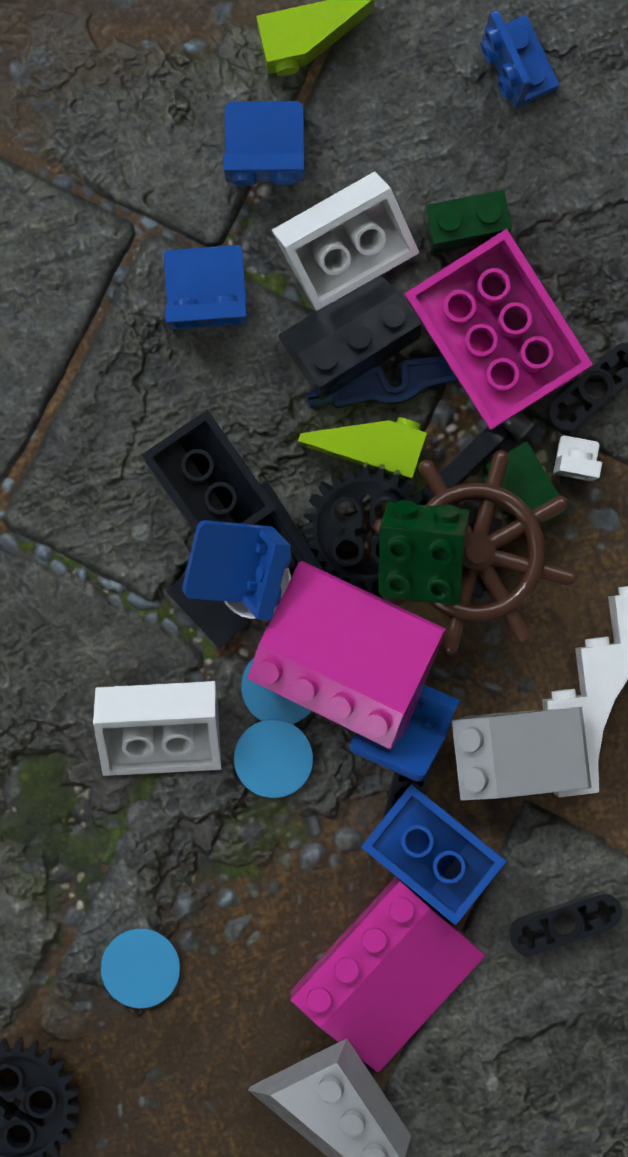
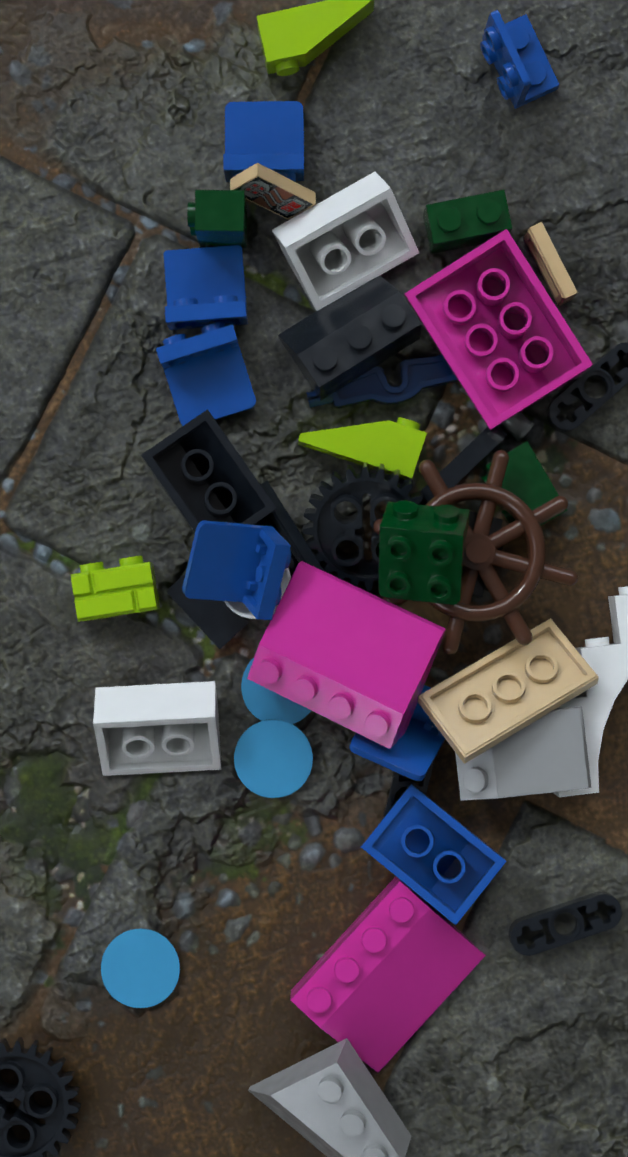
(114, 590): none -> lime brick
(207, 373): none -> blue bracket
(218, 218): none -> dark green brick
(273, 191): none -> tile
(507, 691): none -> tan tile
(550, 264): none -> tan tile
(577, 459): white bracket -> none

